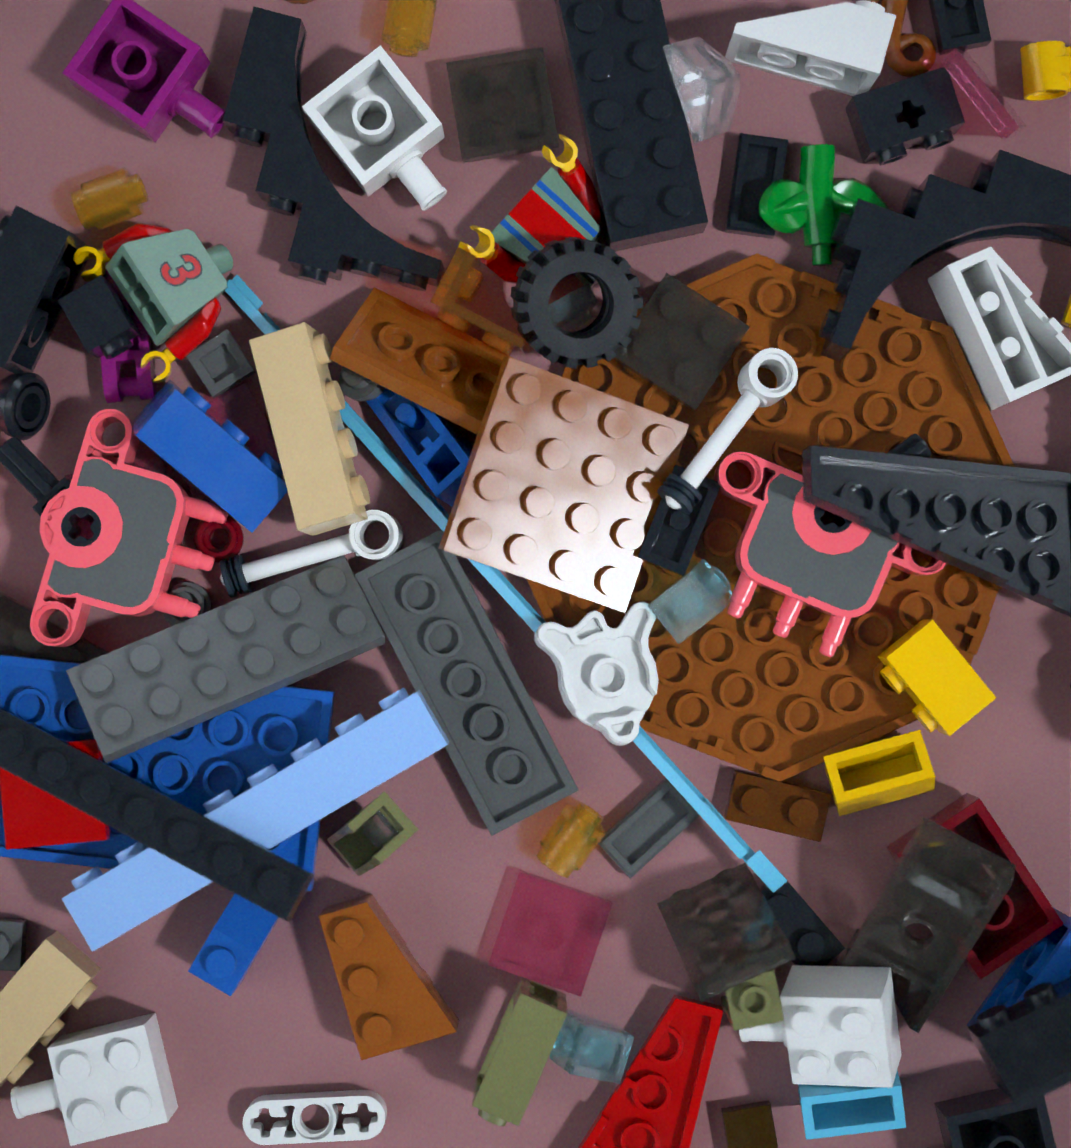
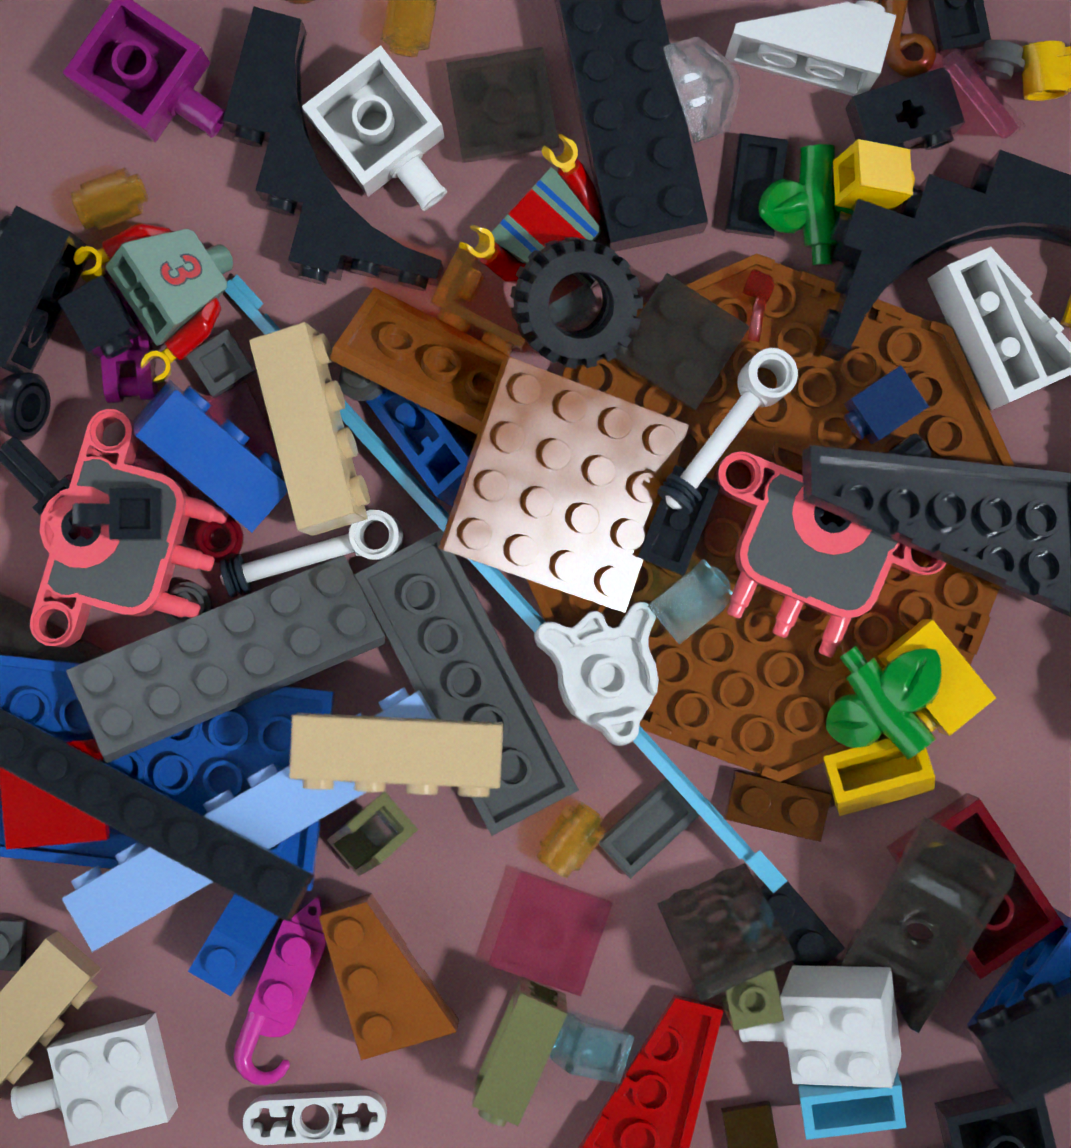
(131, 514): none -> black plate
(281, 990): none -> dark pink plate
(396, 752): none -> tan brick
(758, 286): none -> clear red hand
(873, 174): none -> yellow brick
(884, 406): none -> dark blue brick
(886, 700): none -> green plant
(1000, 59): none -> dark grey plate

